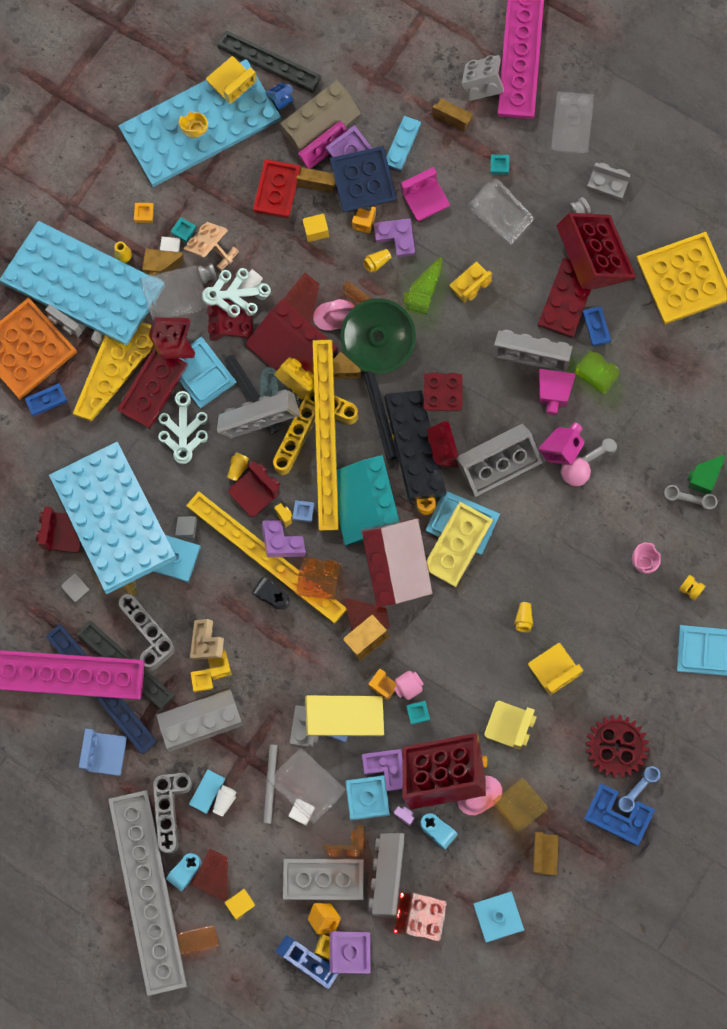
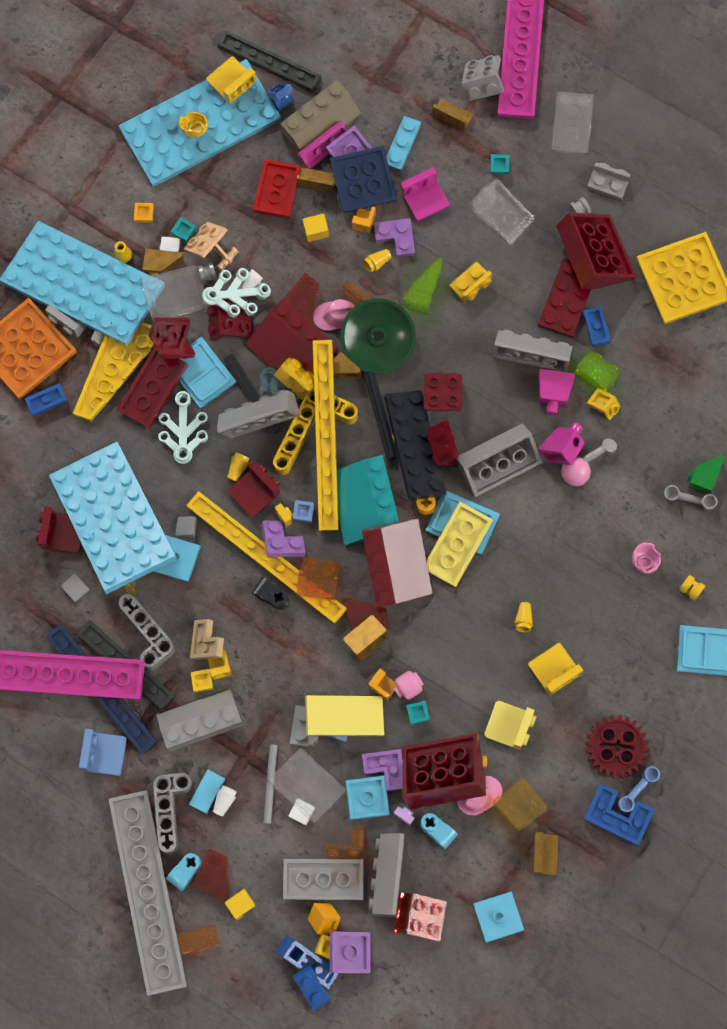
(311, 987): none -> blue plate
(604, 403): none -> yellow bracket

